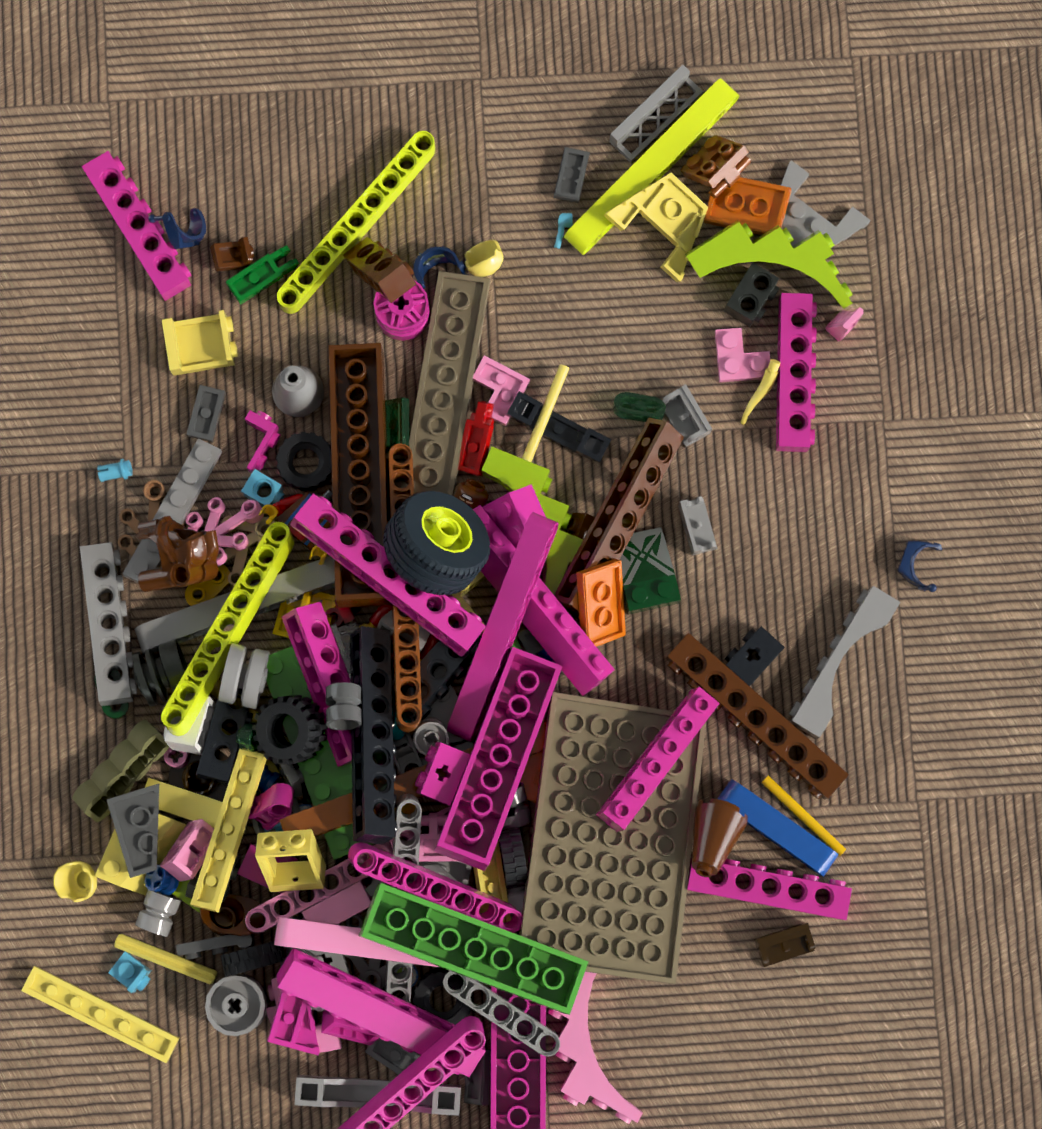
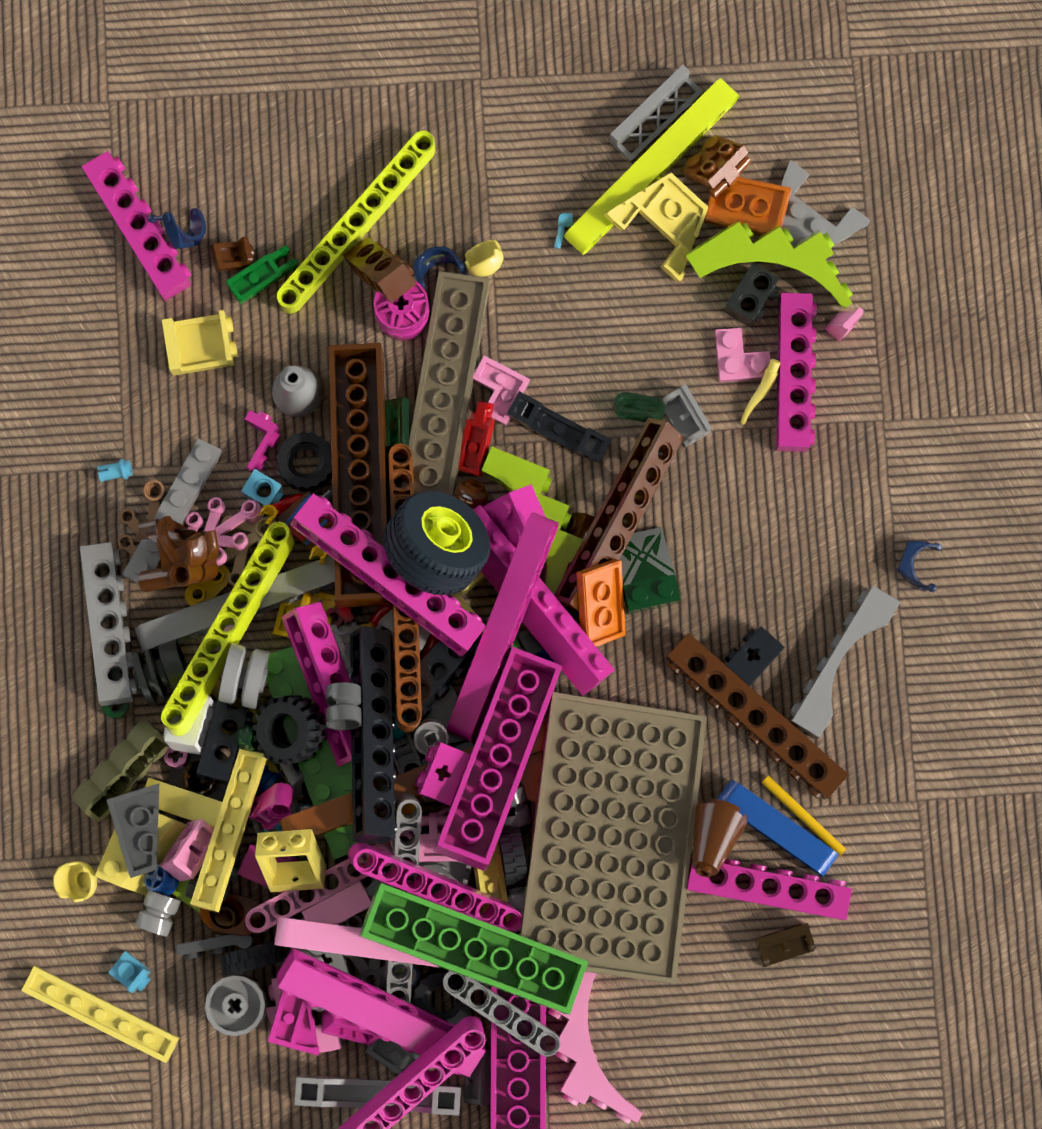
(165, 959): light yellow axle -> none
(206, 413): dark grey plate -> none
(545, 413): light yellow bar -> none
(571, 174): dark grey plate -> none
(657, 759): dark pink brick -> none
(697, 526): light grey hinge -> none

